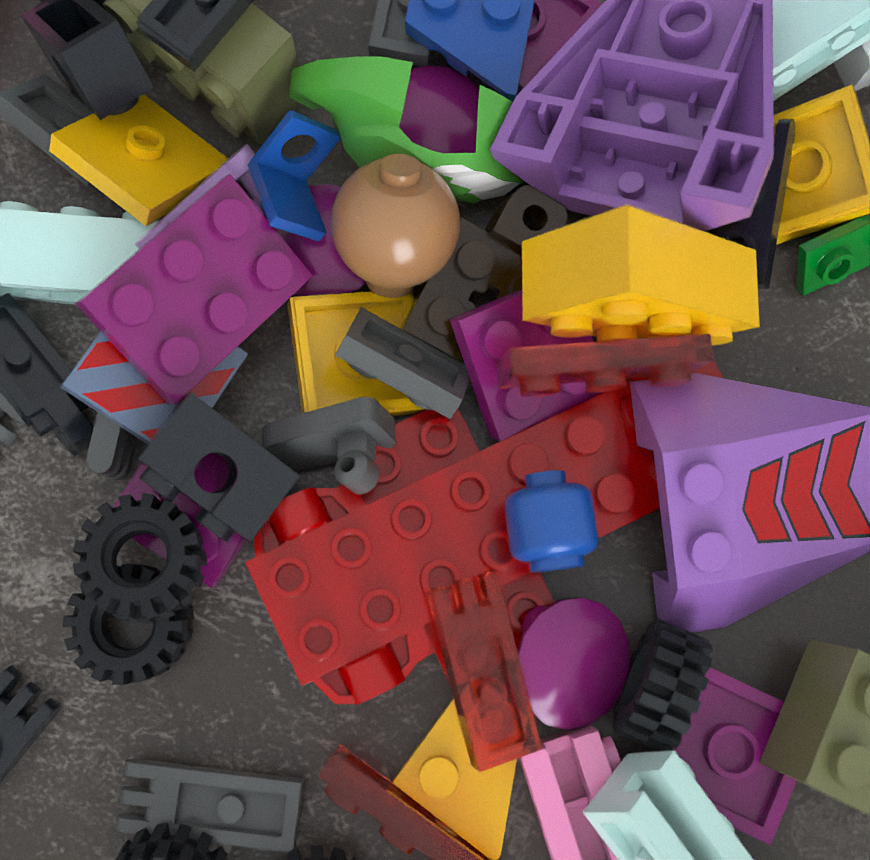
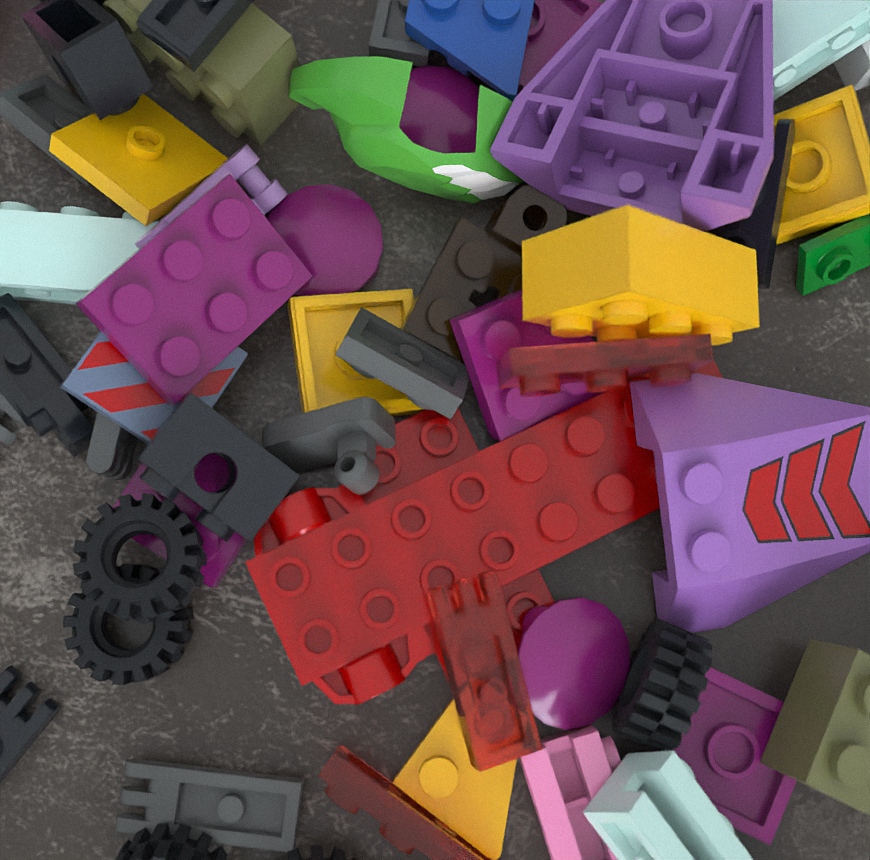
(283, 179): blue bracket -> none
(395, 224): medium nougat brick -> none
(551, 522): blue head -> none

